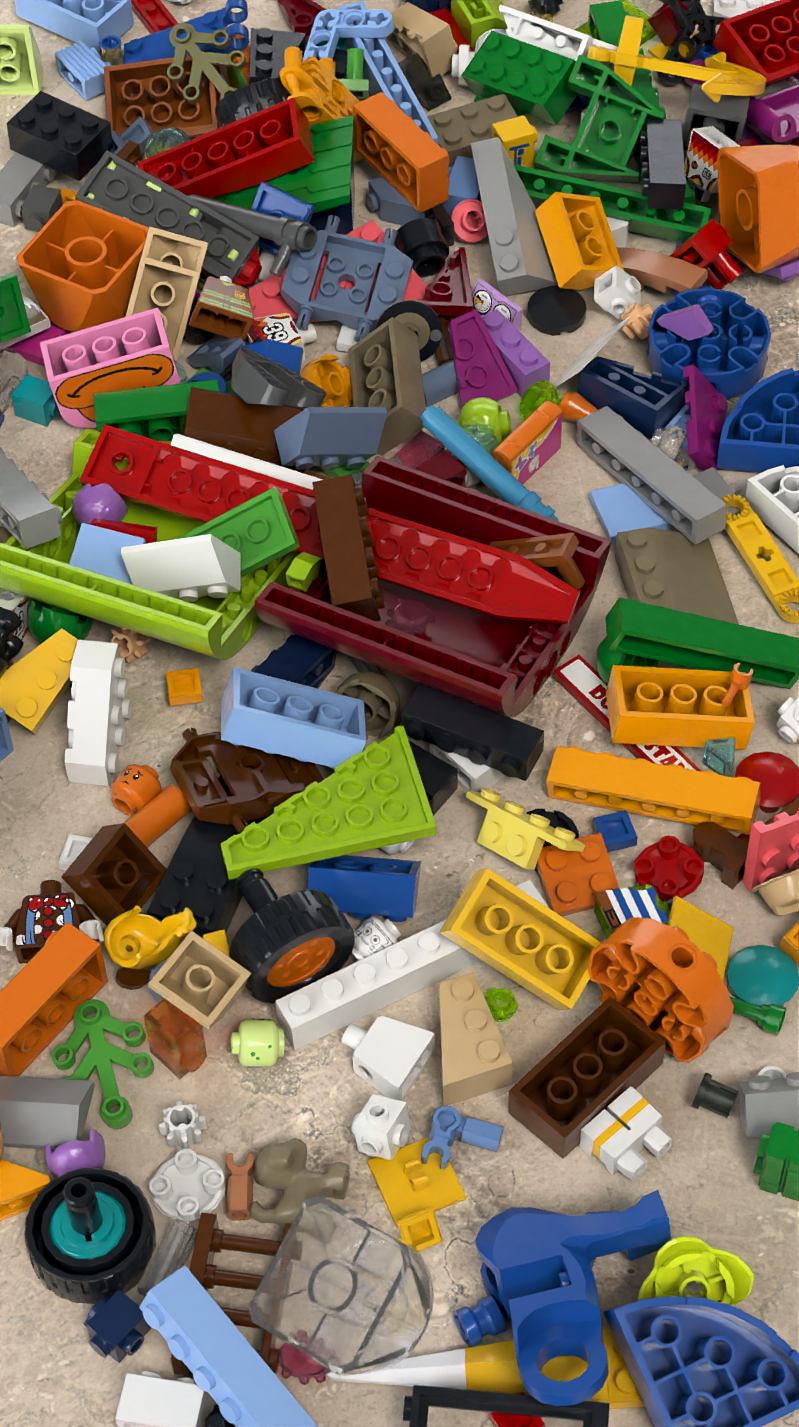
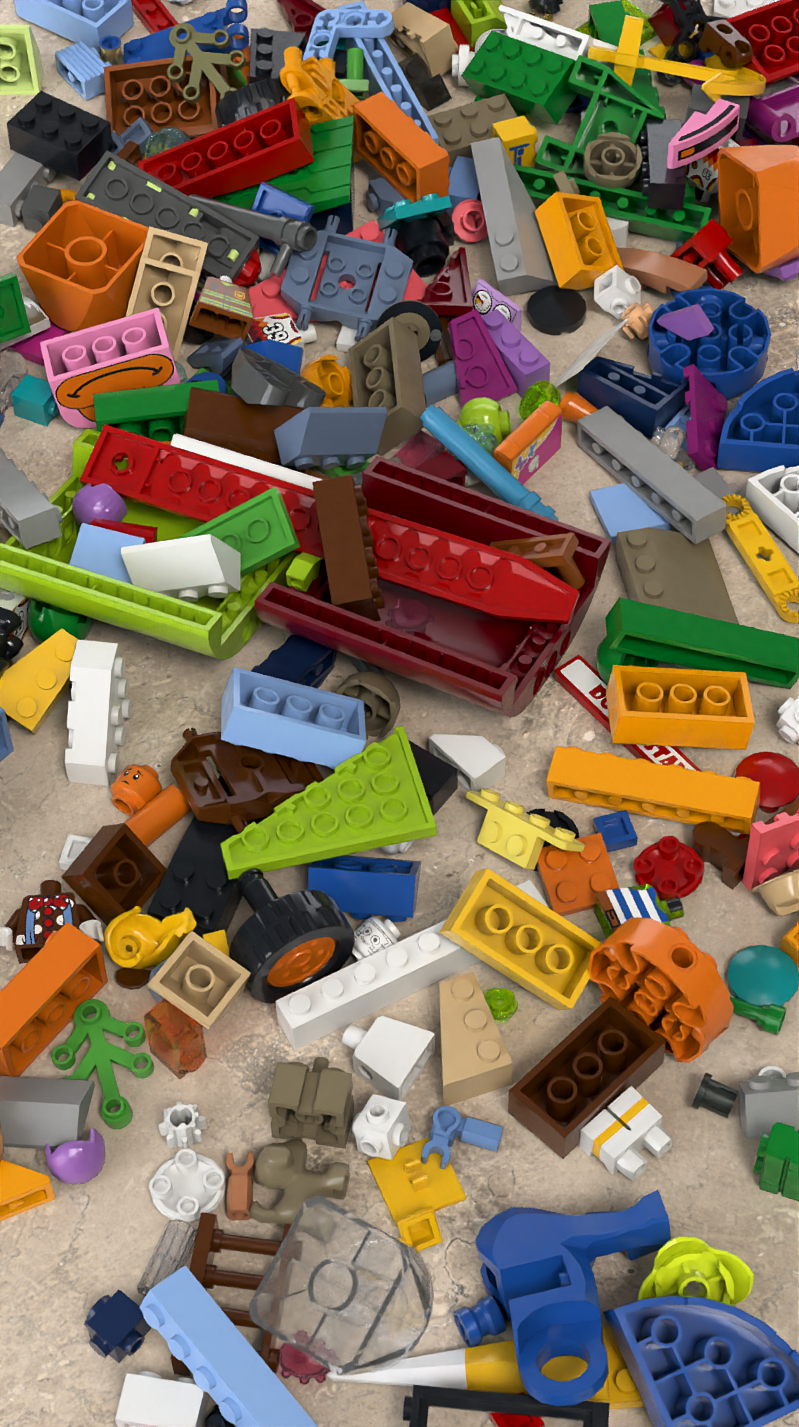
(90, 1235): black wheel -> none
(130, 643): light nougat gear -> none
(184, 686): light orange plate -> none
(258, 1042): yellowish green head -> none
(311, 1103): none -> dark tan brick
(405, 211): none -> teal plate
(472, 732): black brick -> none
(565, 185): none -> dark tan plate
(612, 161): none -> dark tan cylinder
(703, 133): none -> bright pink slope
(703, 930): yellow piece -> none
(720, 756): clear light blue slope -> none
(726, 43): none -> reddish brown leg
(737, 682): orange hand -> none

